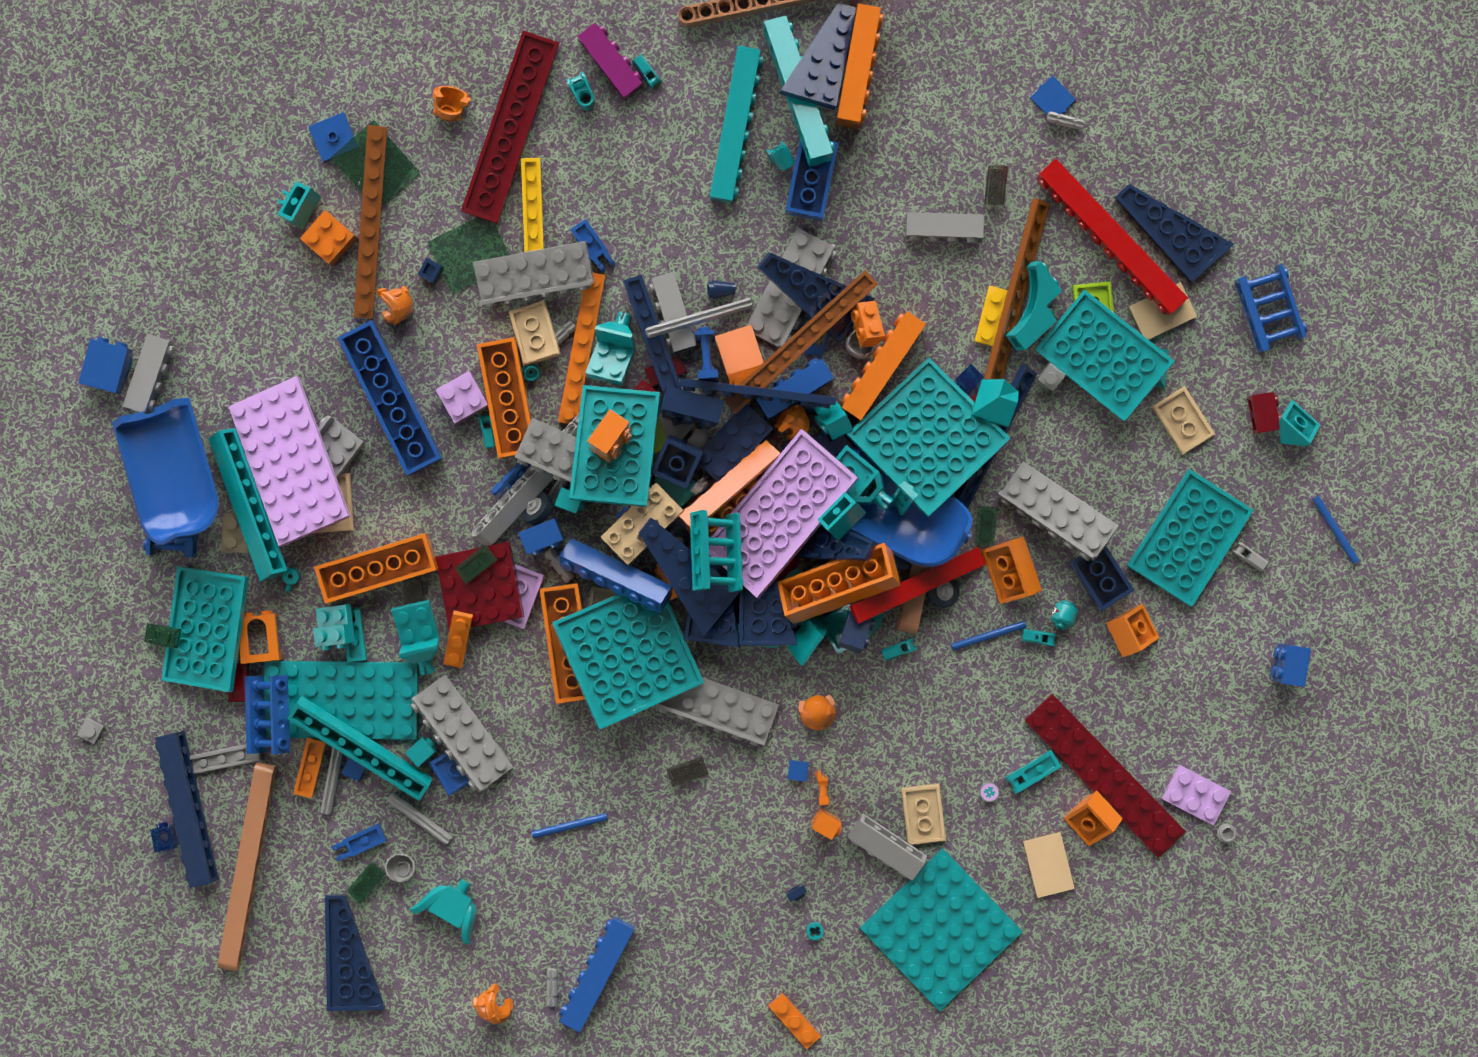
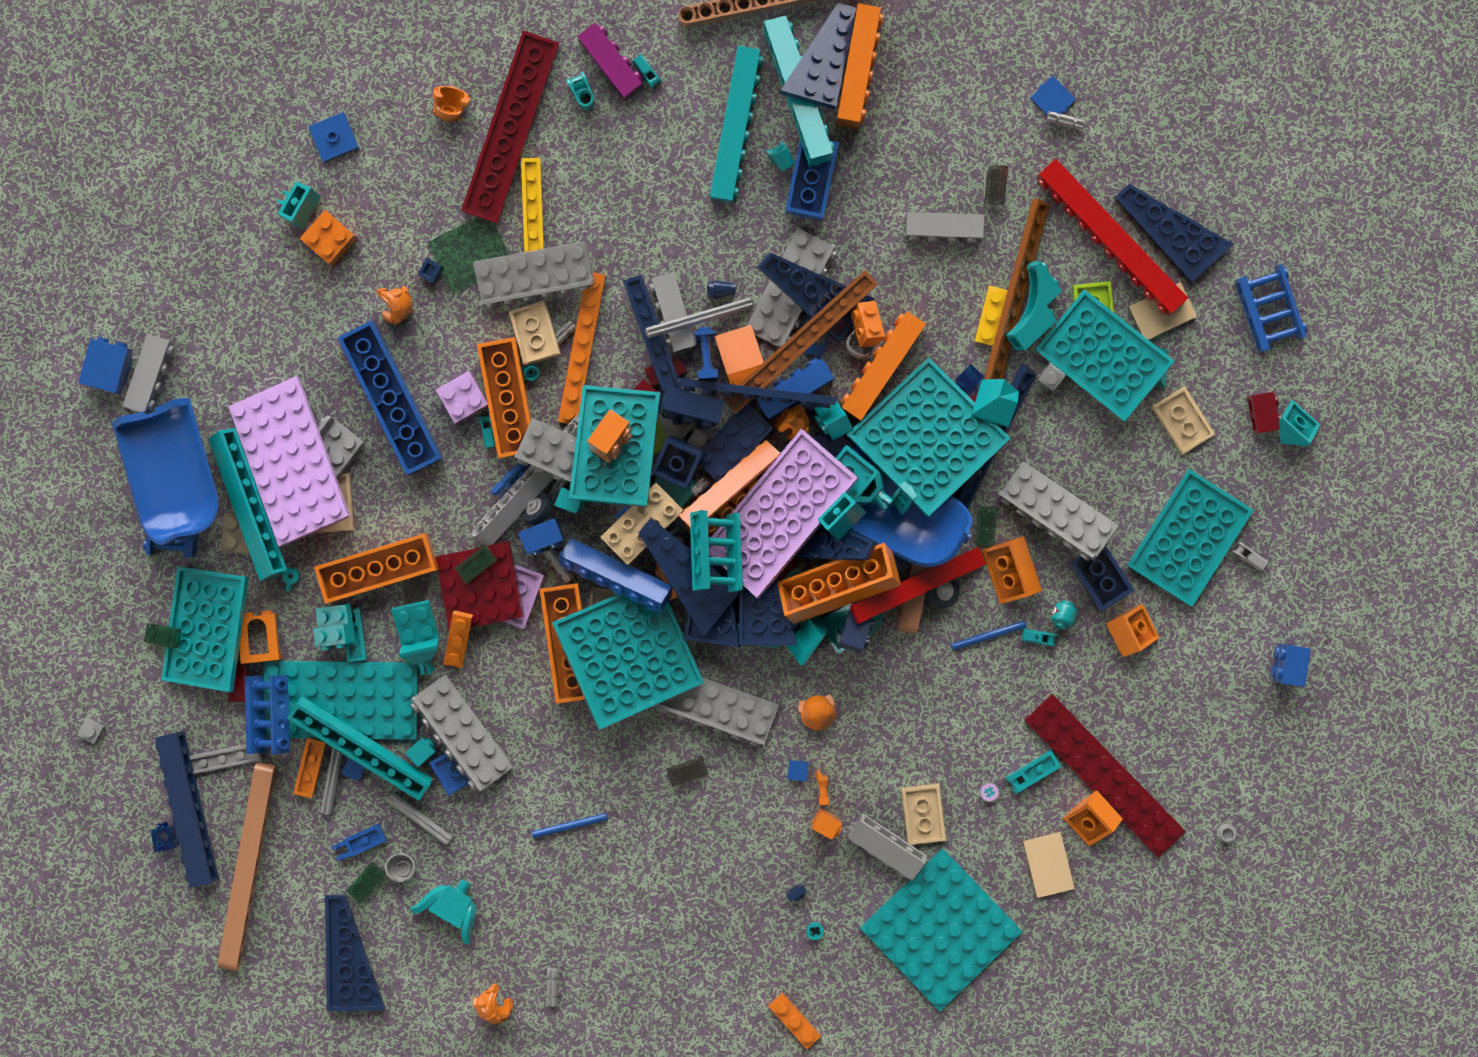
(370, 222): dark orange plate -> none
(398, 167): clear green piece -> none
(584, 232): blue hinge -> none
(597, 973): blue brick -> none
(613, 351): teal plate -> none
(895, 650): teal bar -> none
(1196, 795): lavender plate -> none
(1335, 529): blue bar -> none

